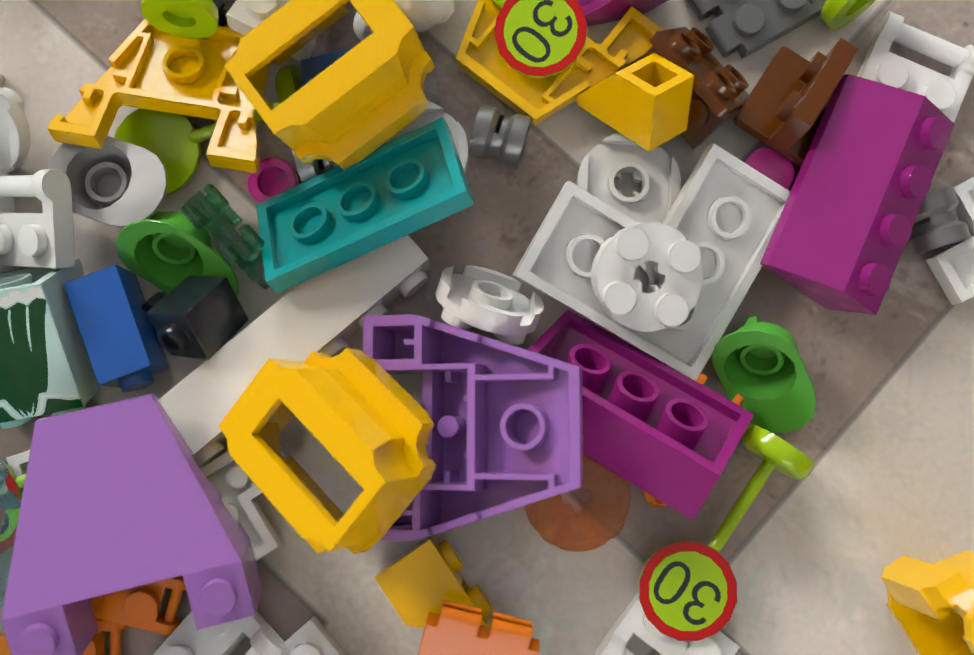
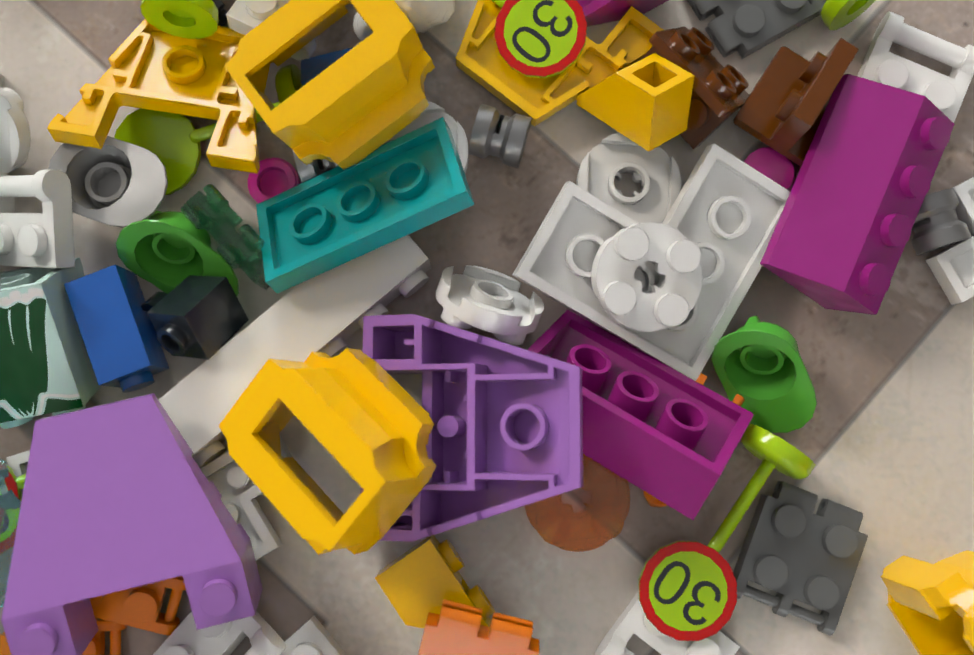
(801, 555): none -> dark grey plate

